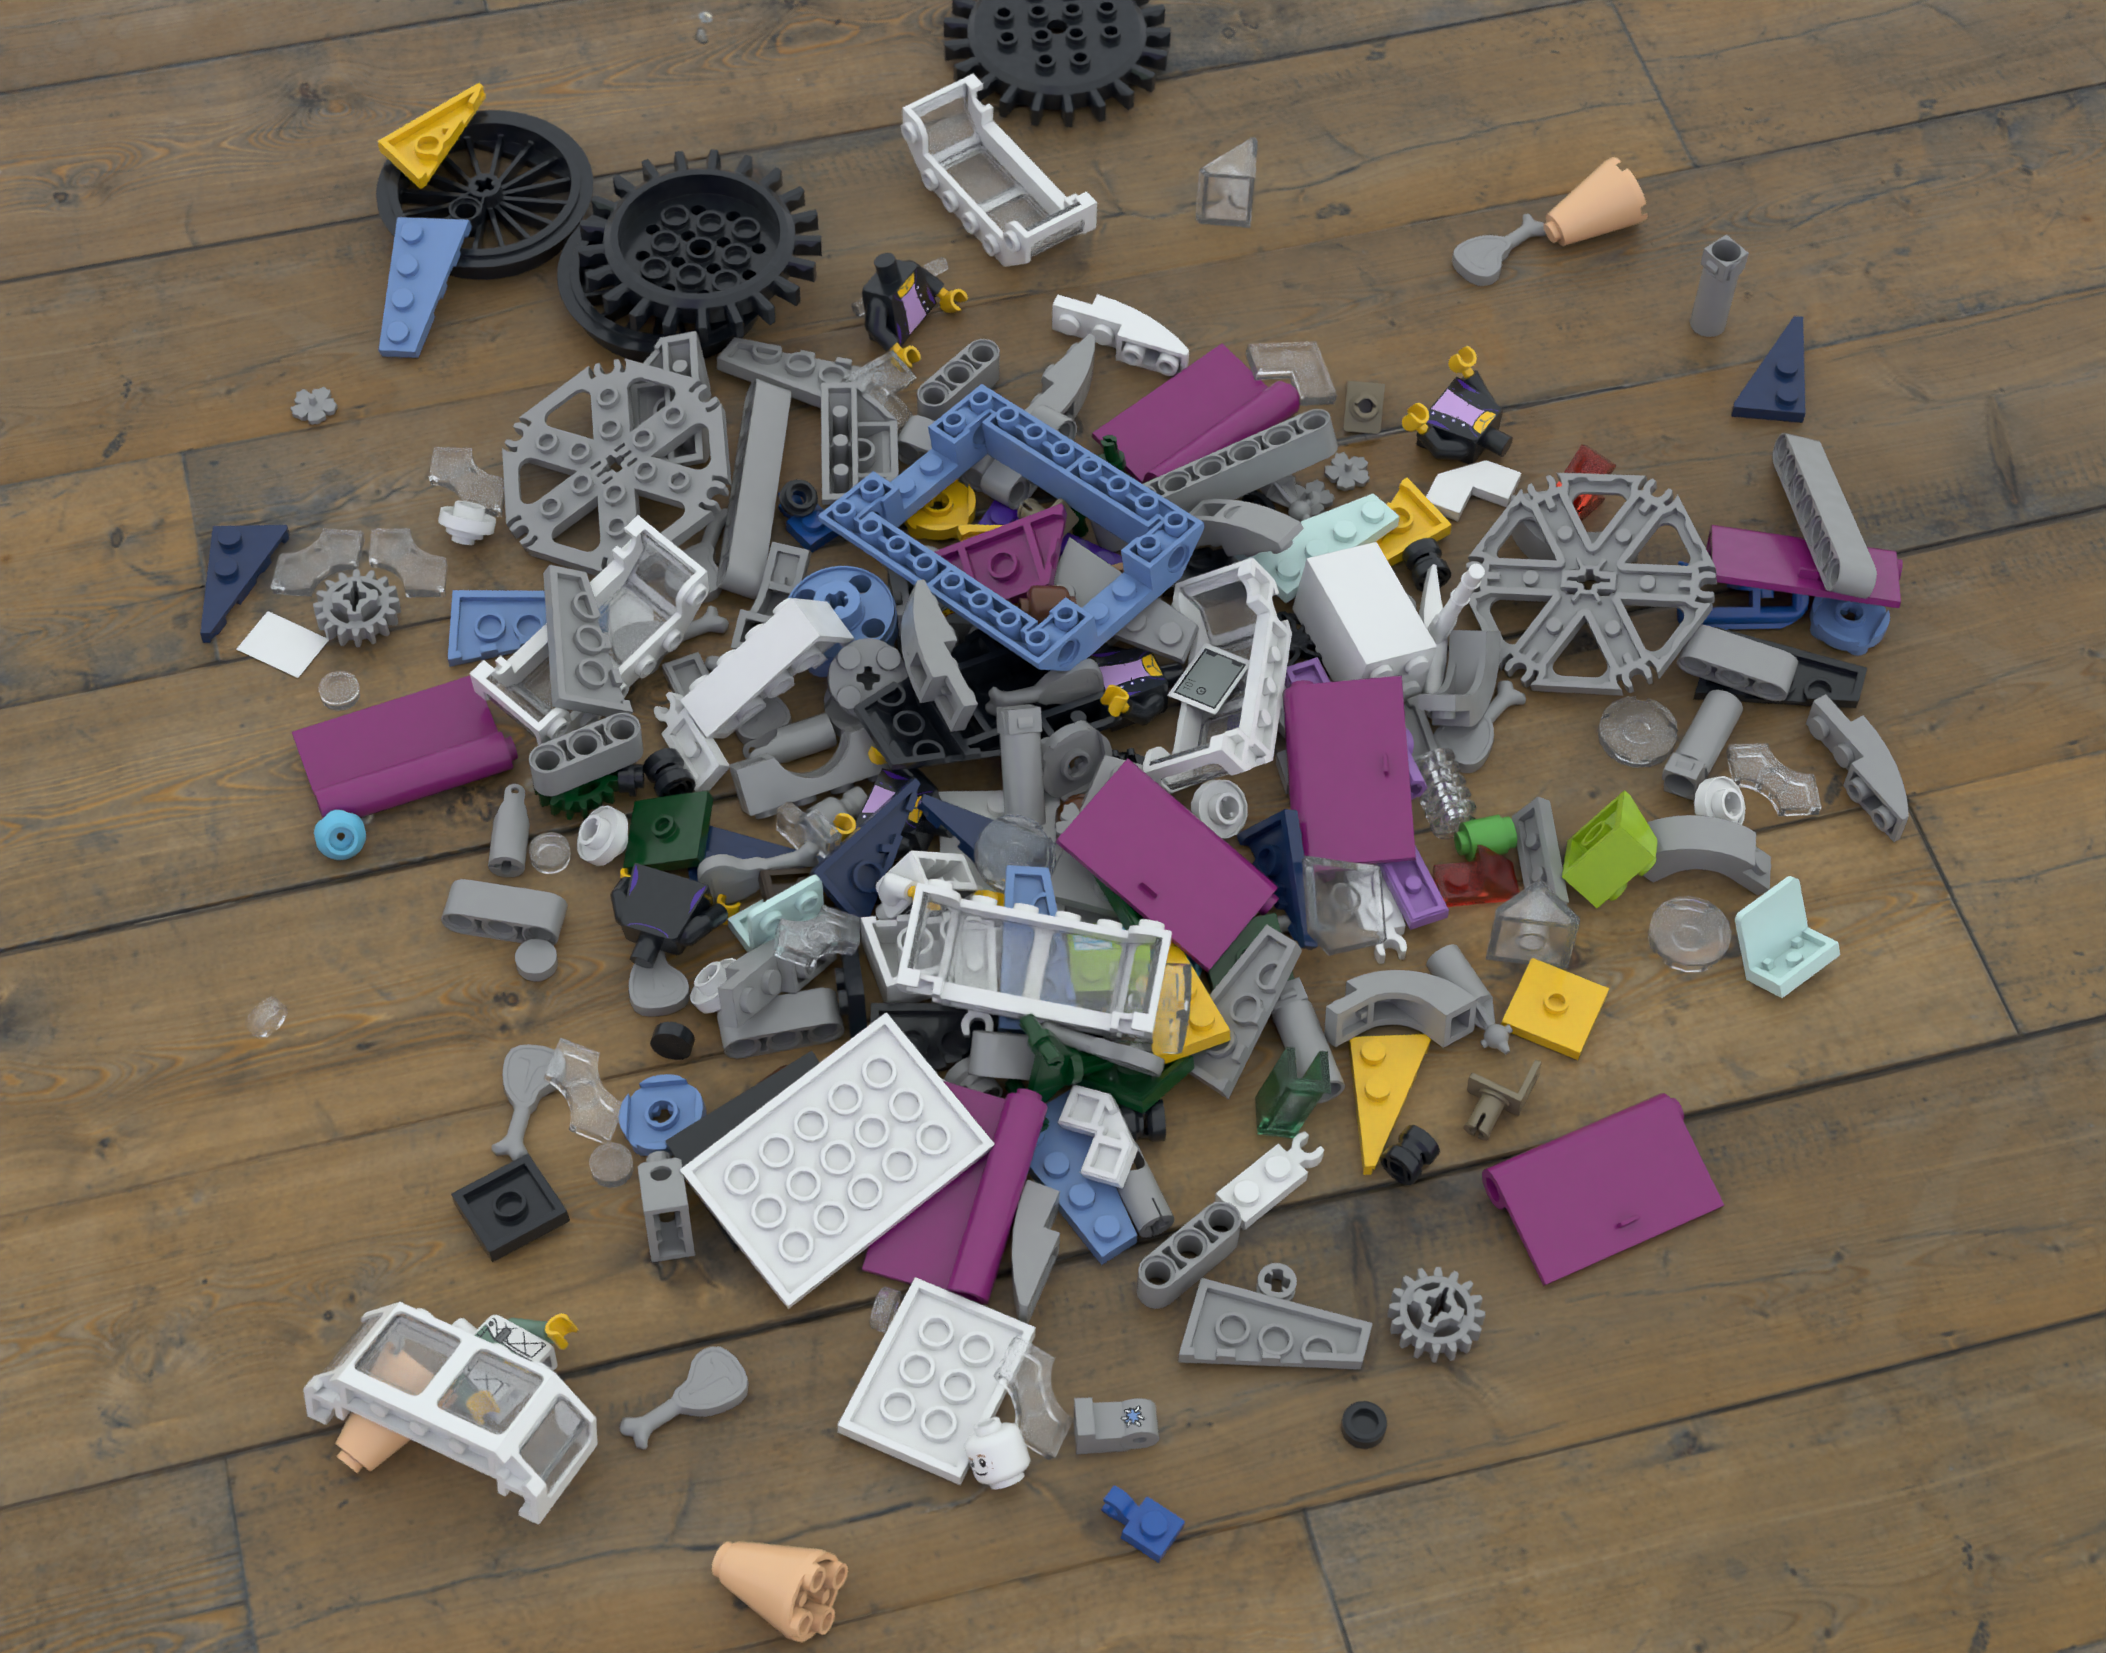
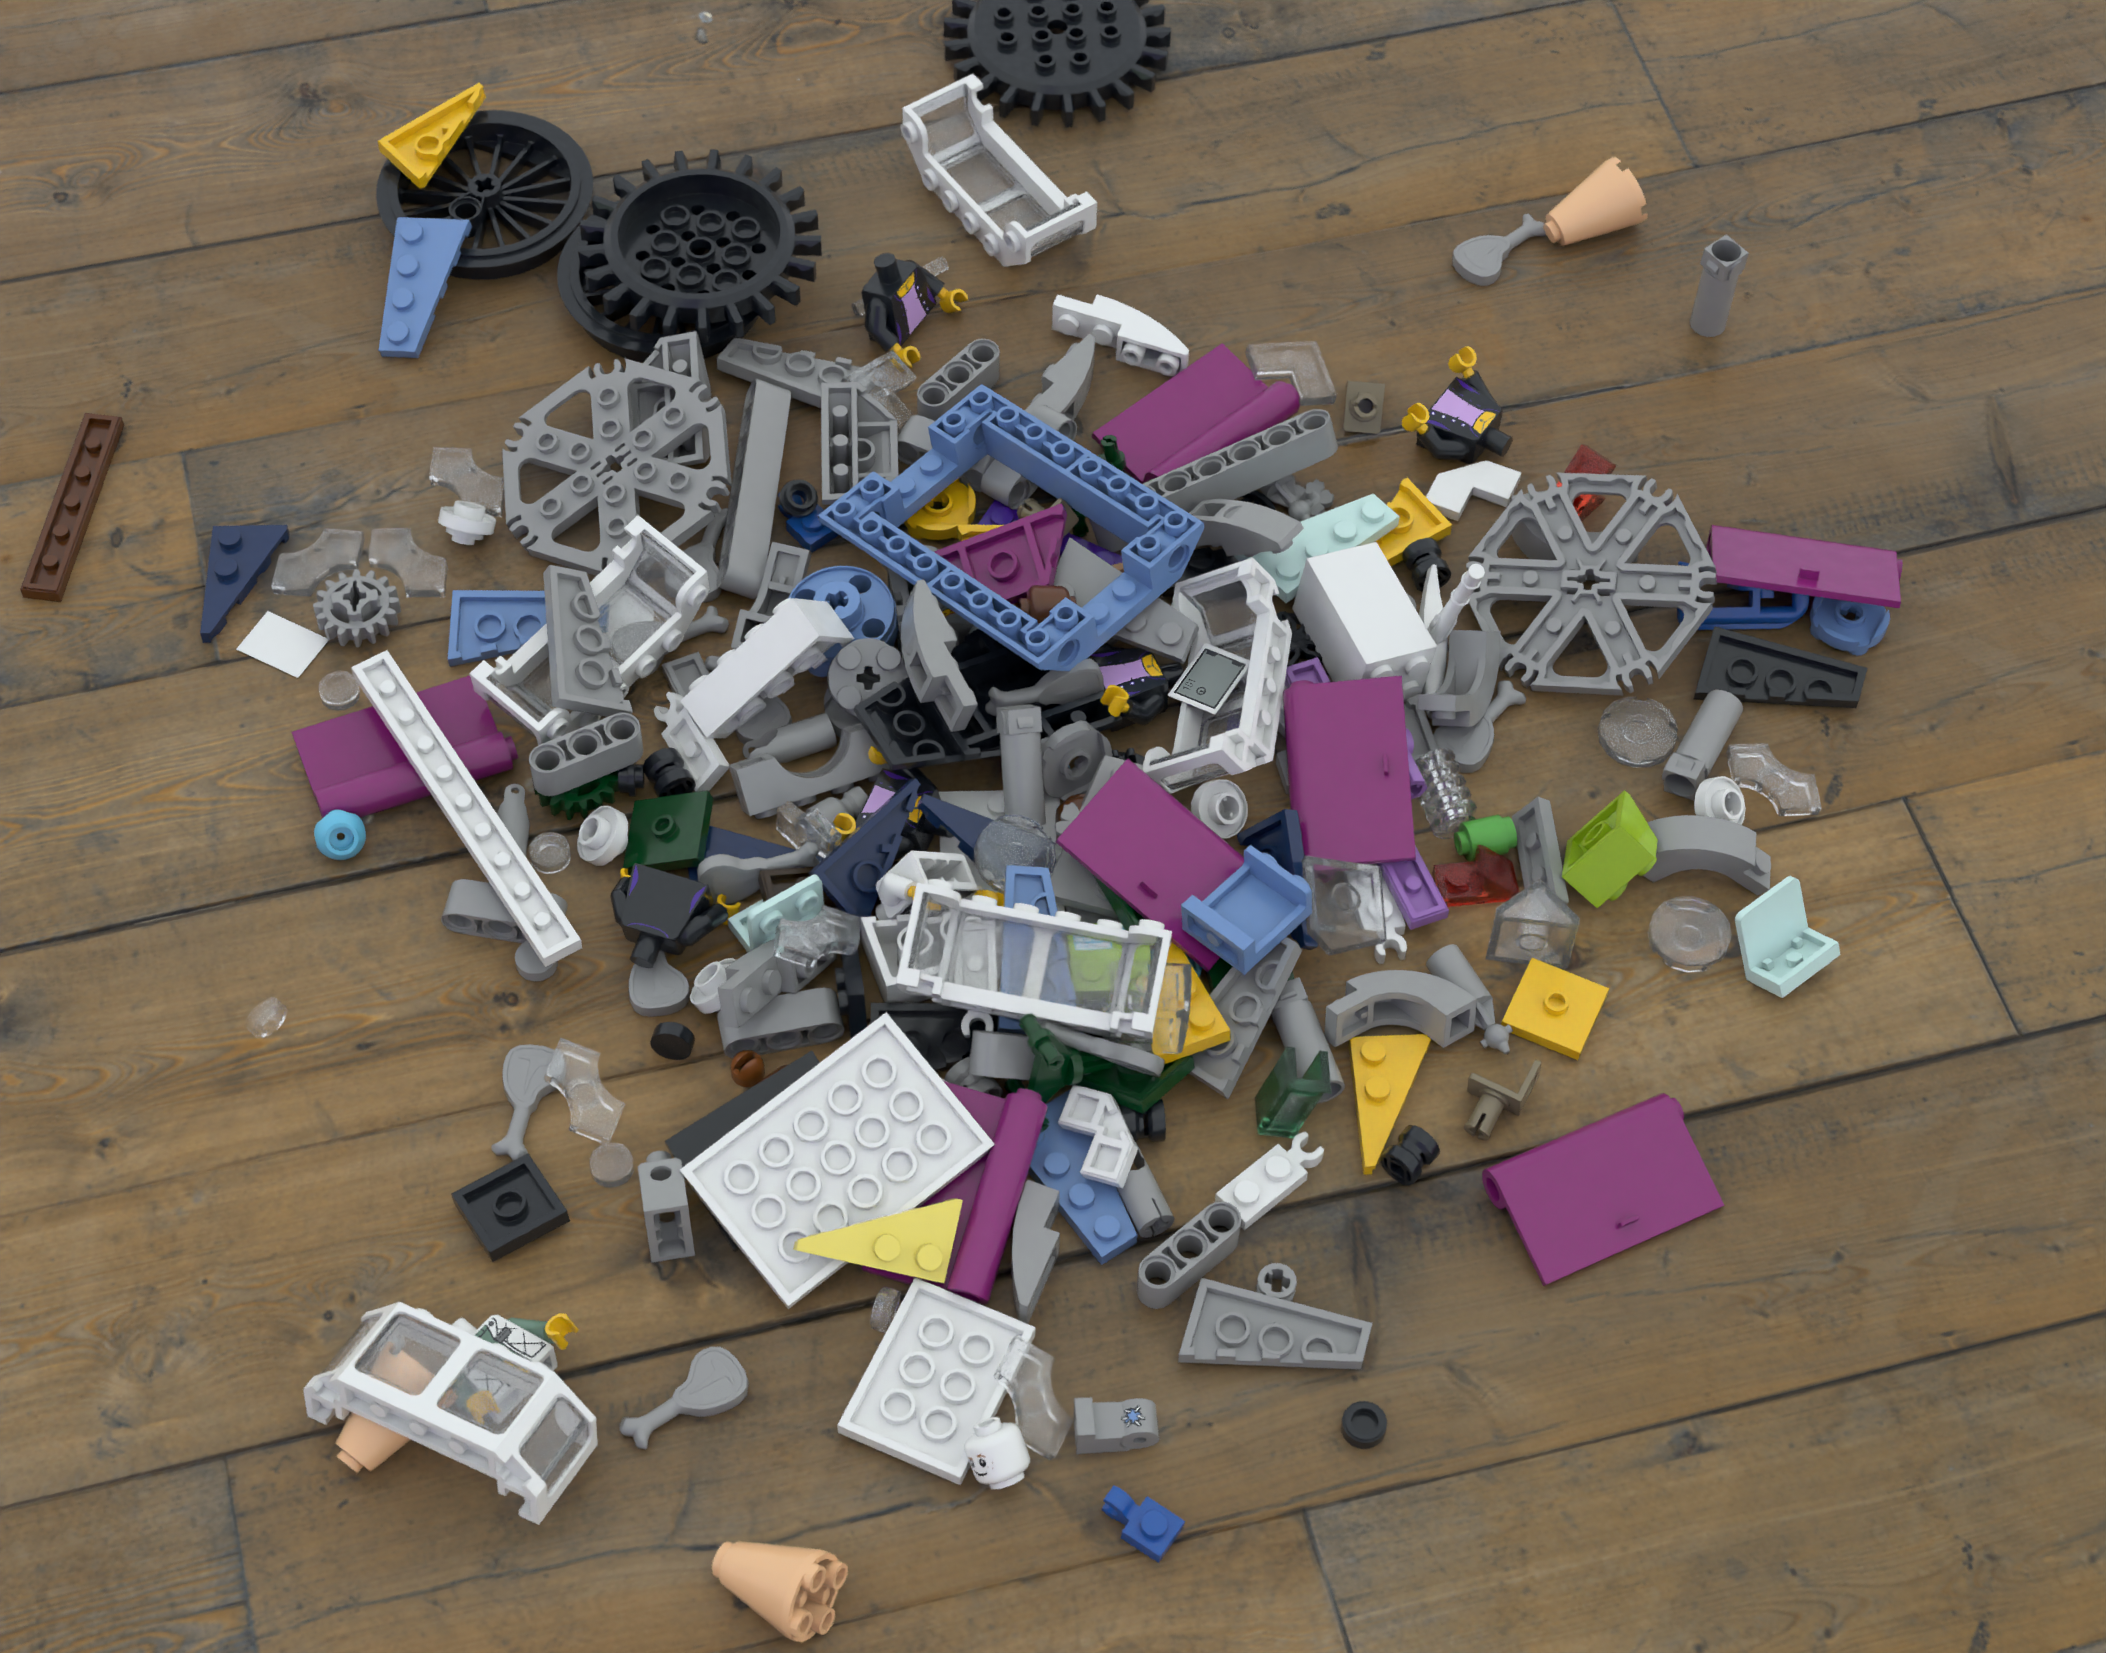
(72, 507): none -> reddish brown tile
(314, 405): light grey plant -> none
(467, 809): none -> white plate
(655, 1094): medium blue plate -> none
(751, 1072): none -> dark orange hinge
(904, 1243): none -> light yellow wing
(1228, 187): clear slope -> none
(1249, 911): none -> medium blue panel
(1347, 472): light grey plant -> none
(1450, 1329): light grey gear -> none
(1738, 663): light grey beam -> none
(1779, 382): dark blue wing -> none
(1824, 516): light grey beam -> none
(1872, 772): light grey slope -> none

